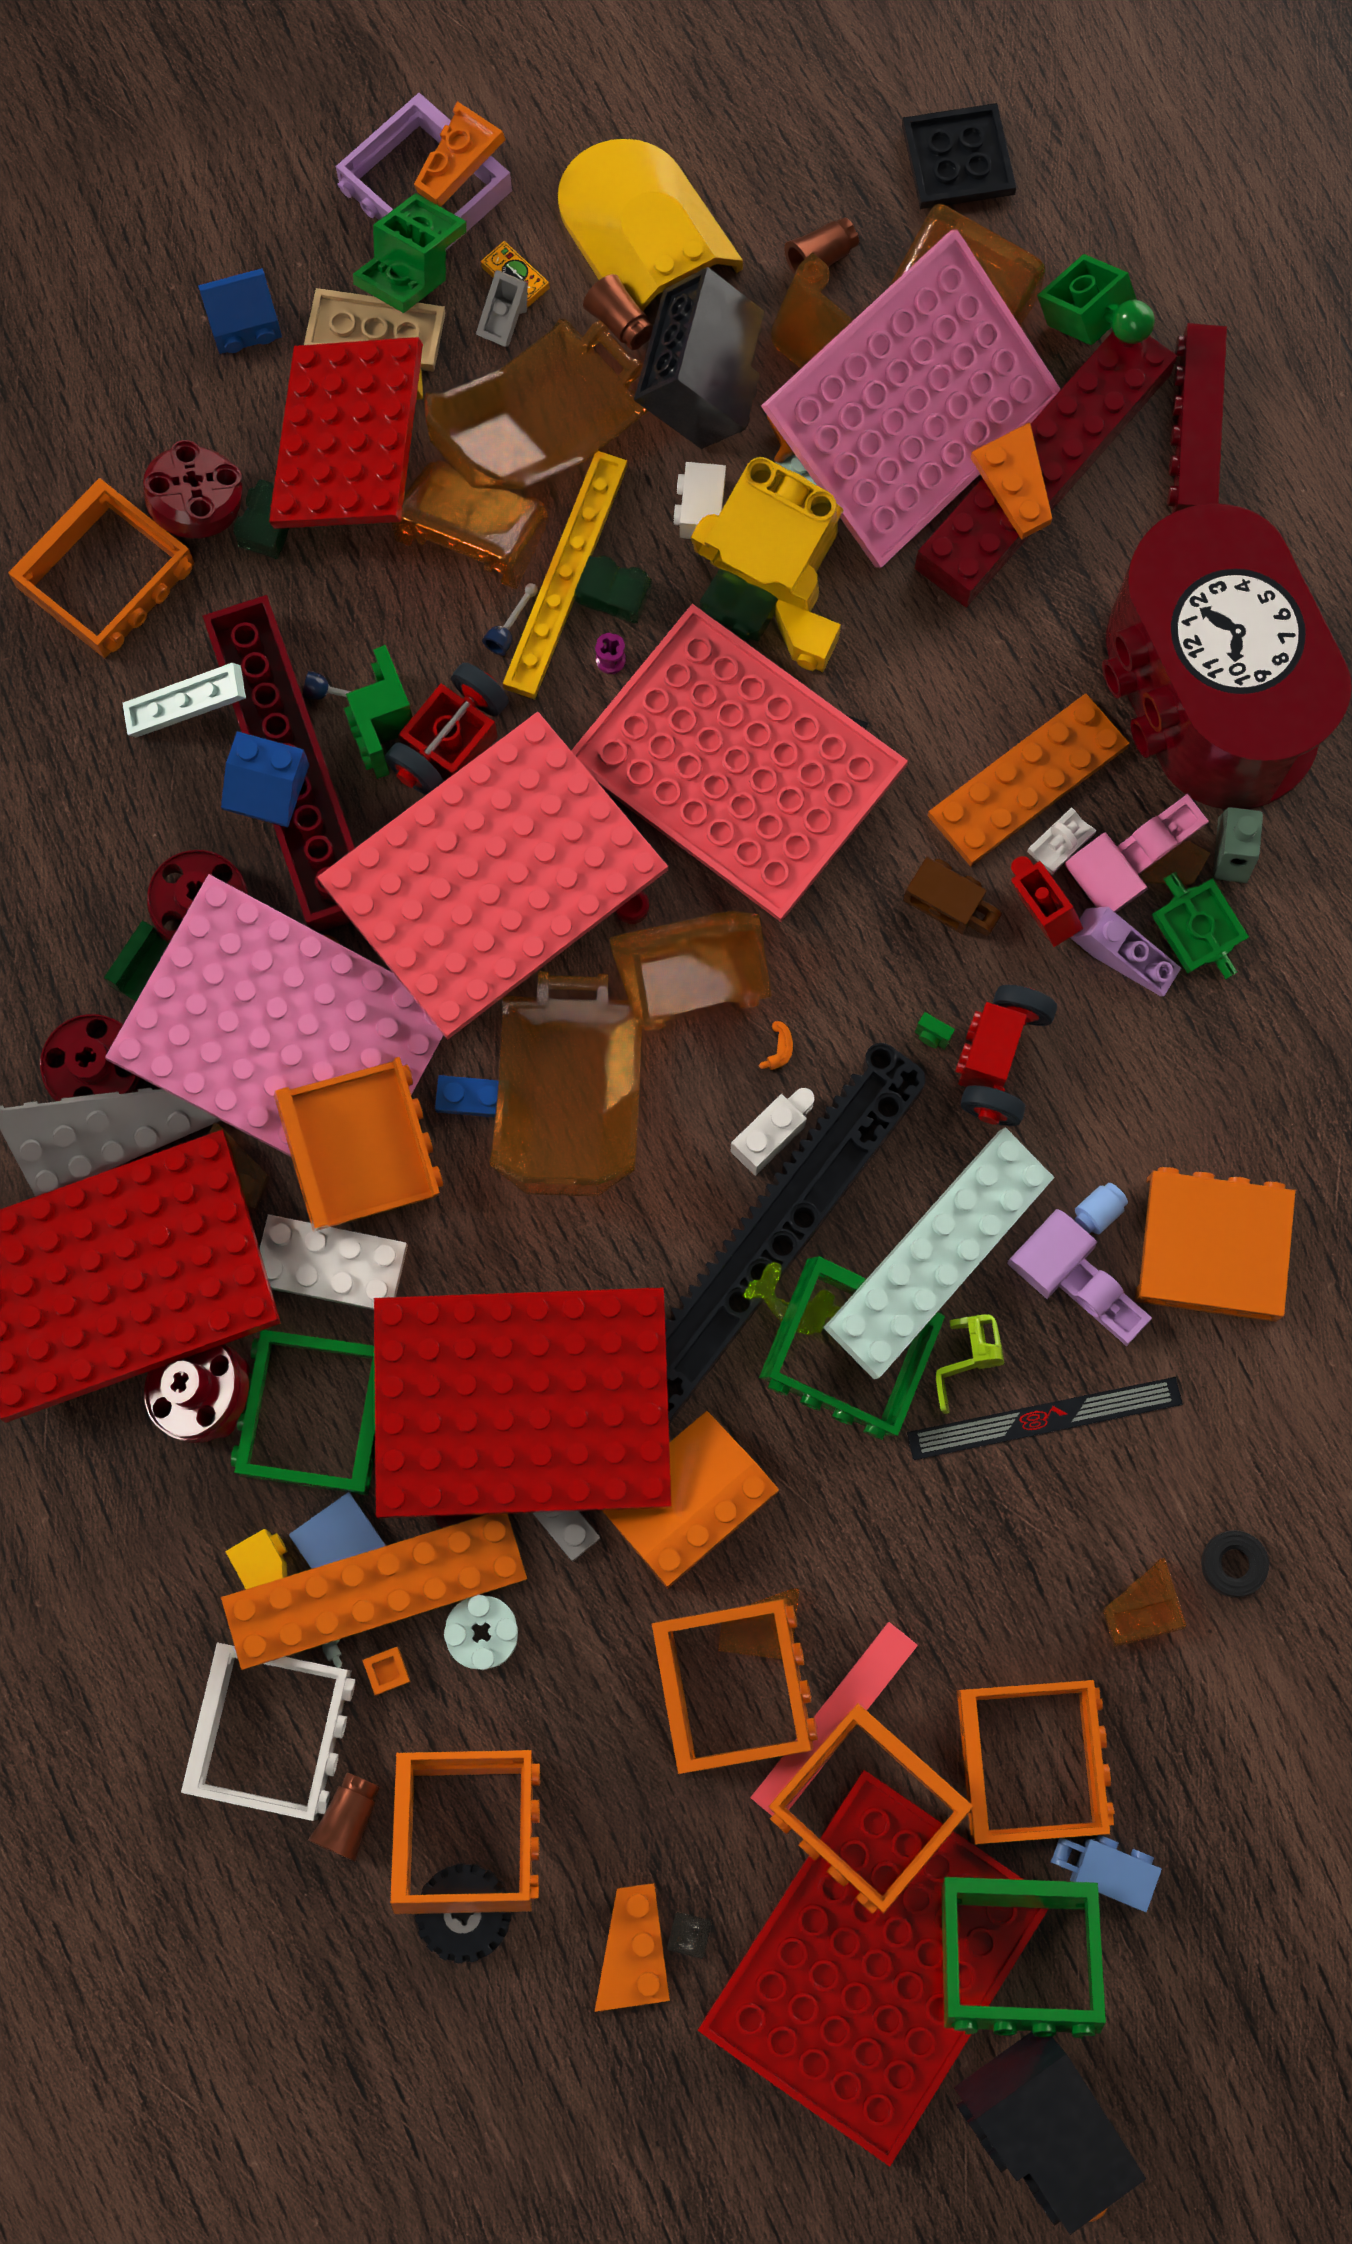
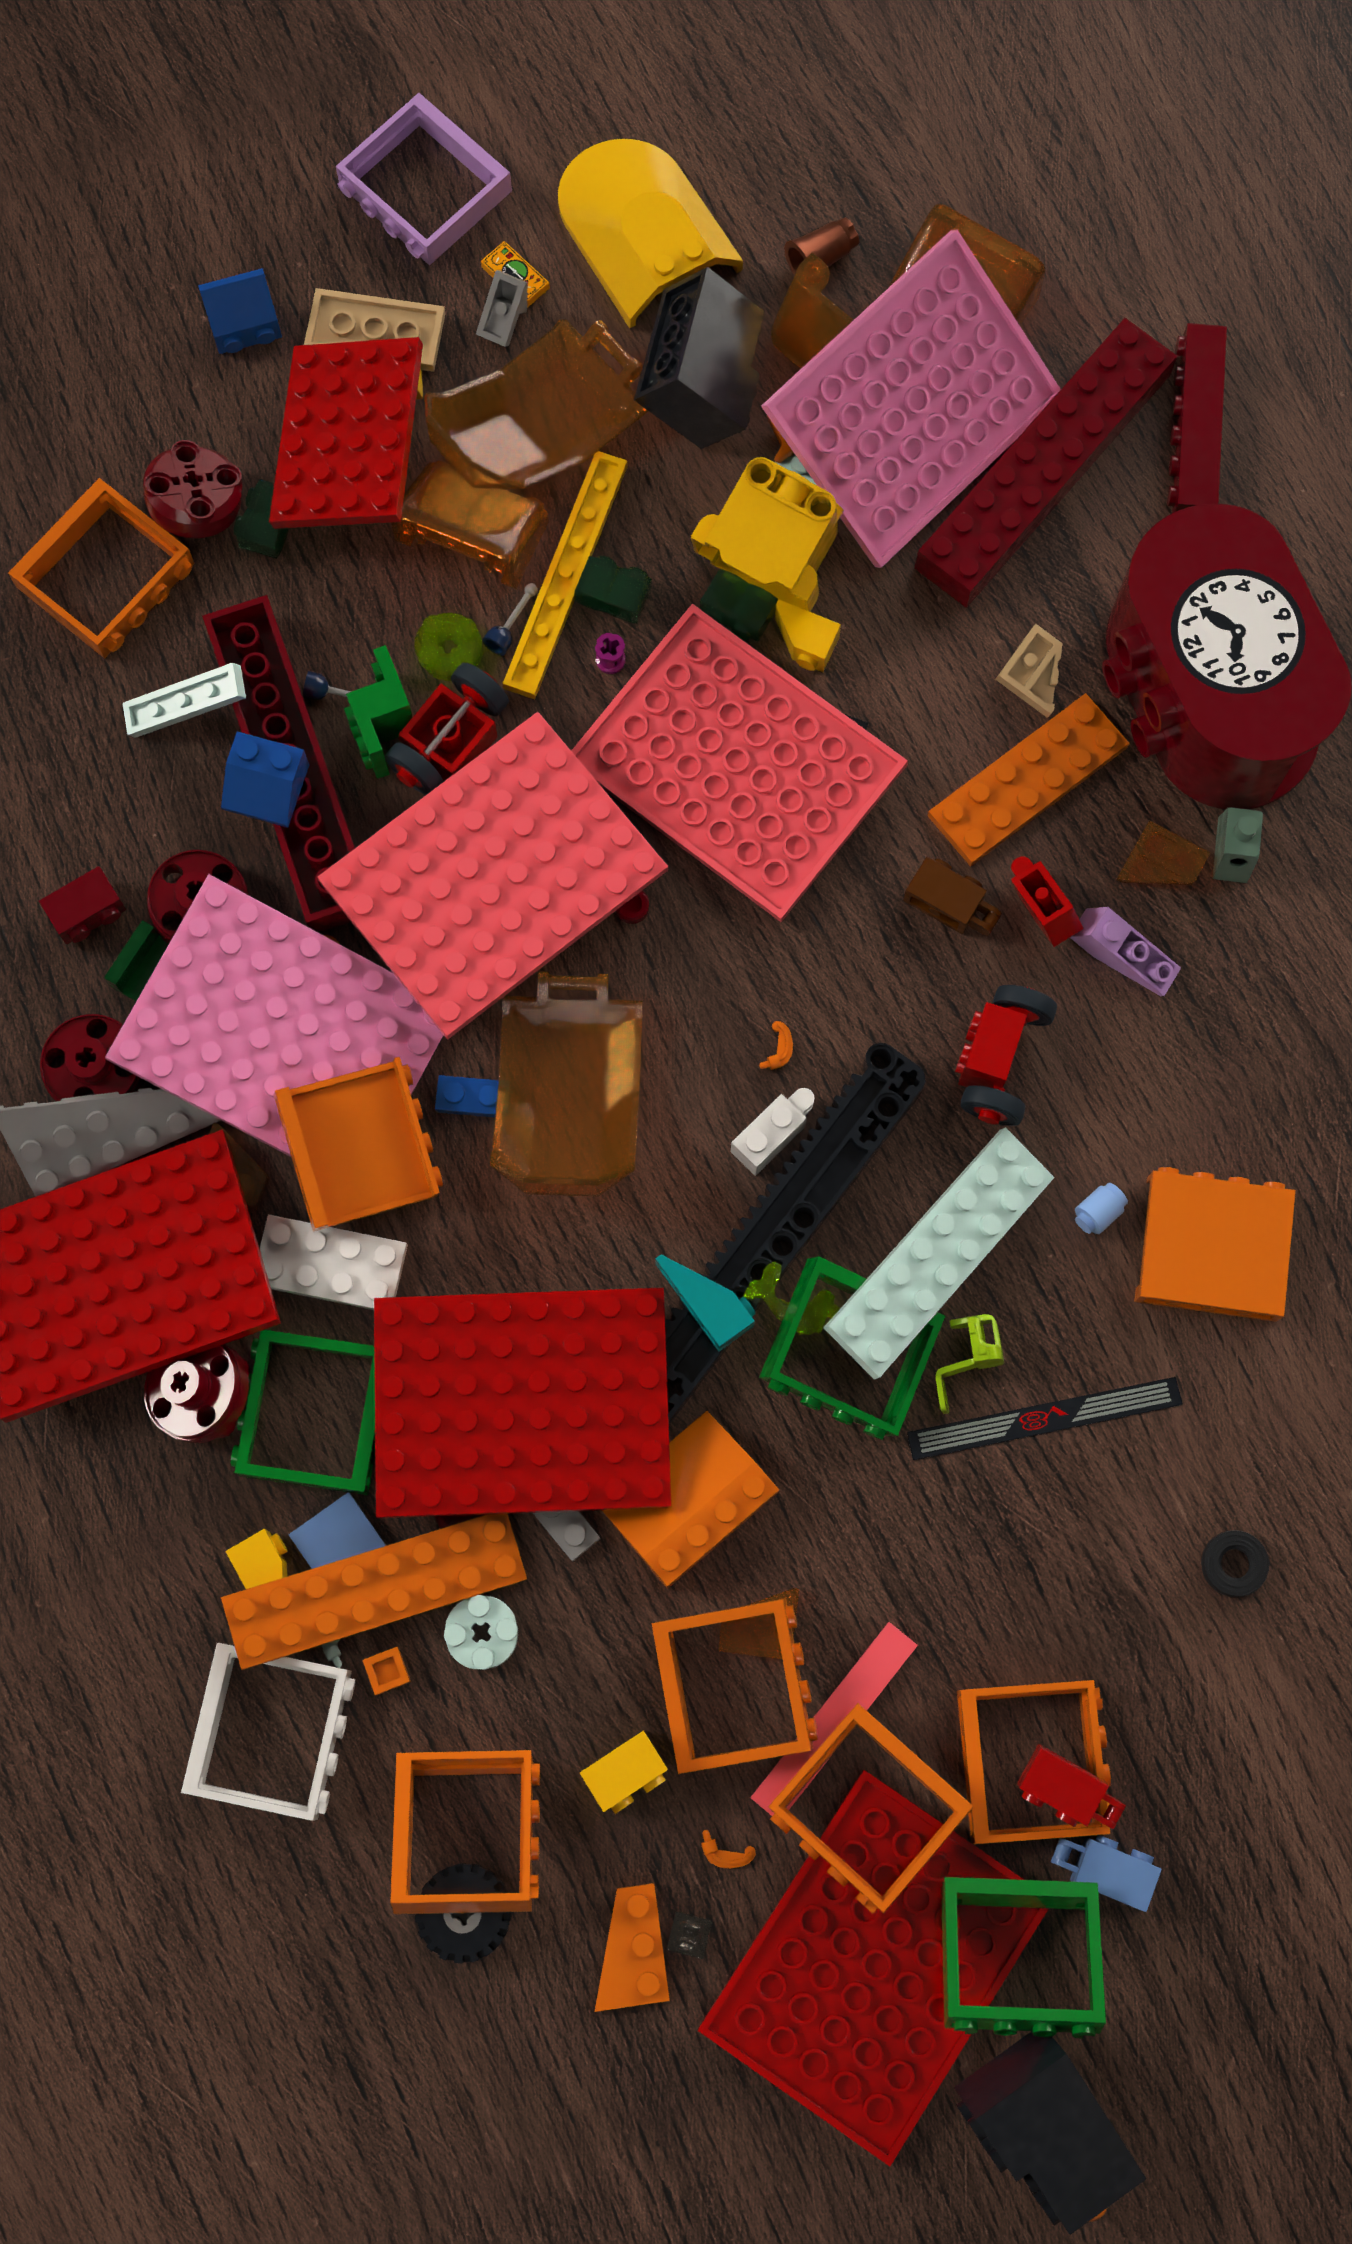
(83, 906): none -> dark red brick
(346, 1817): copper plant -> none
(409, 252): green bracket -> none
(439, 629): none -> clear neon green plate
(461, 151): orange wing -> none
(616, 308): copper plant -> none
(624, 1772): none -> yellow brick
(692, 966): clear orange windscreen -> none
(701, 494): white brick -> none
(711, 1304): none -> teal slope
(723, 1858): none -> orange piece
(934, 1032): green plate -> none
(958, 156): black plate -> none
(1015, 479): orange wing -> none
(1033, 670): none -> tan wing
(1056, 1259): lavender plate -> none
(1061, 841): white hips -> none
(1068, 1789): none -> red brick
(1092, 300): green brick -> none
(1112, 872): bright pink plate -> none
(1145, 1608): clear orange wing -> none
(1200, 925): green plate -> none

